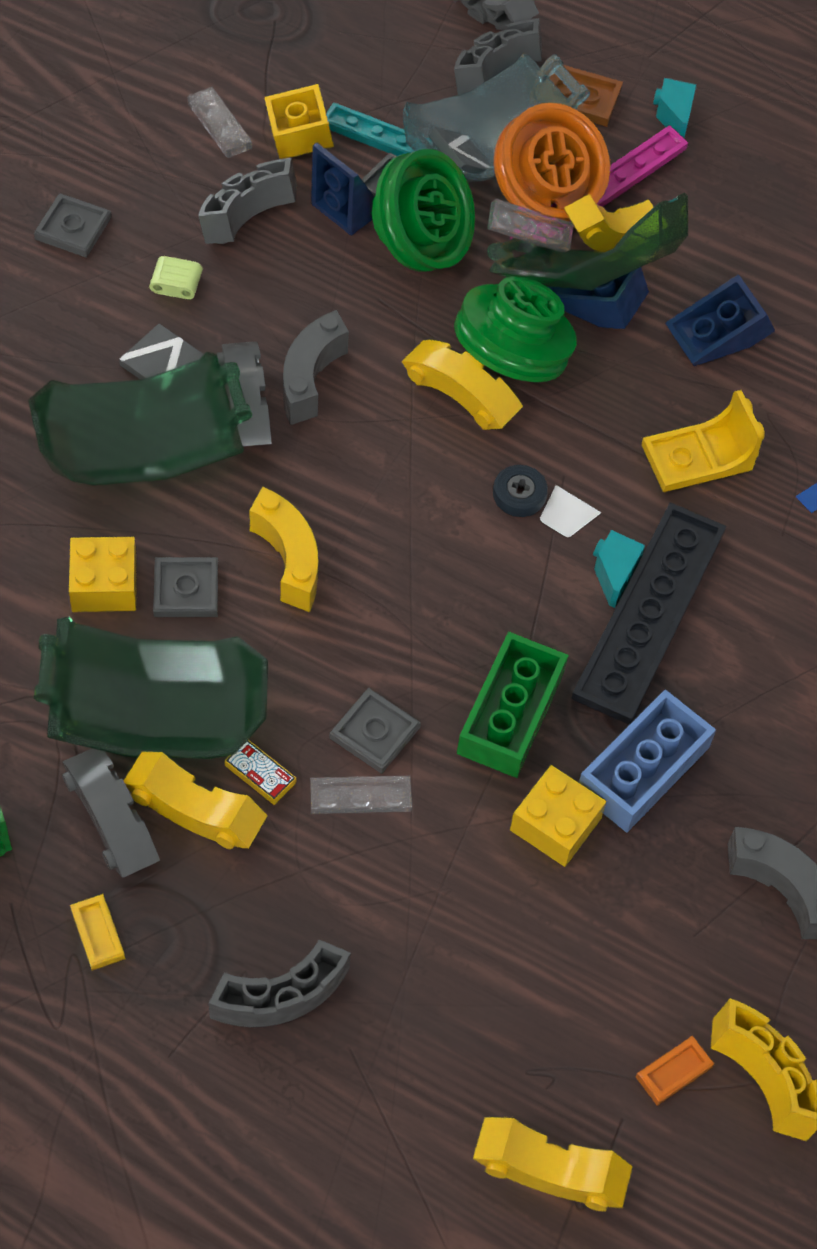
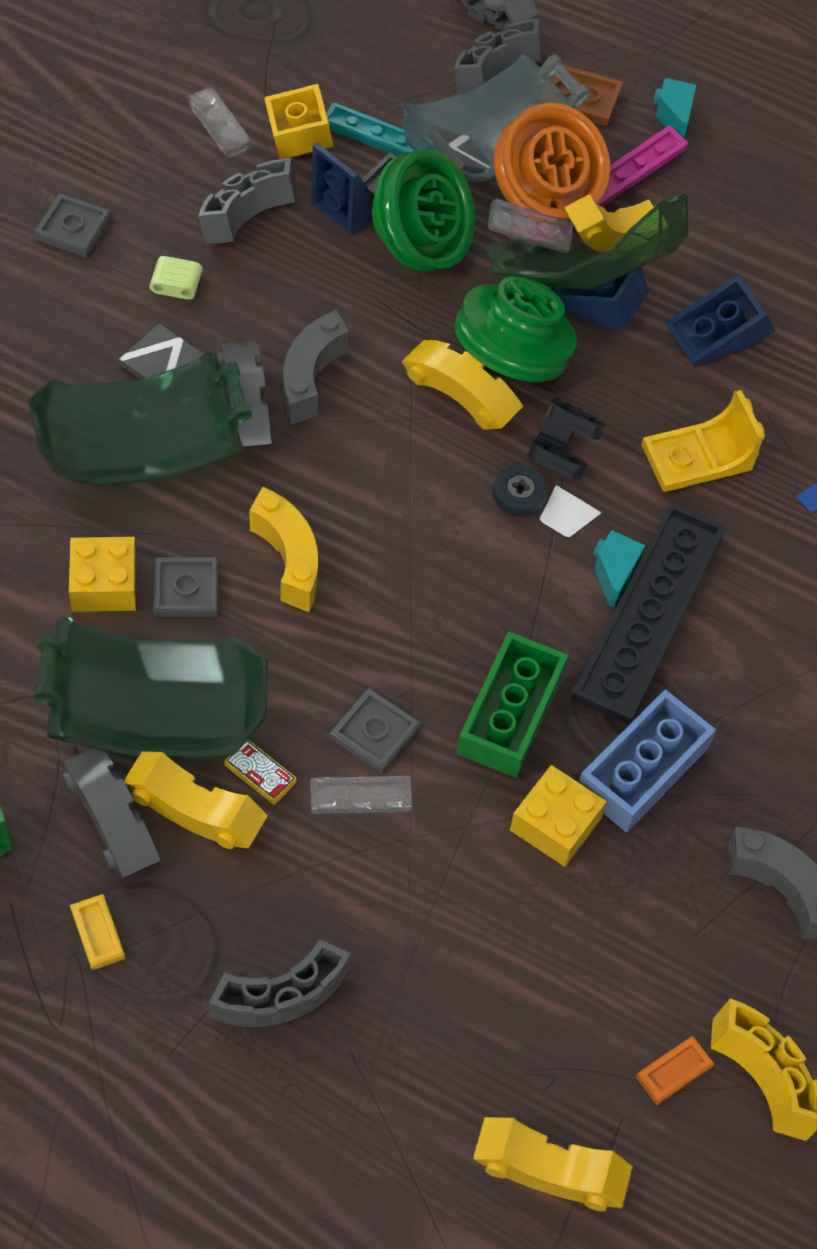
(555, 433): none -> black piece

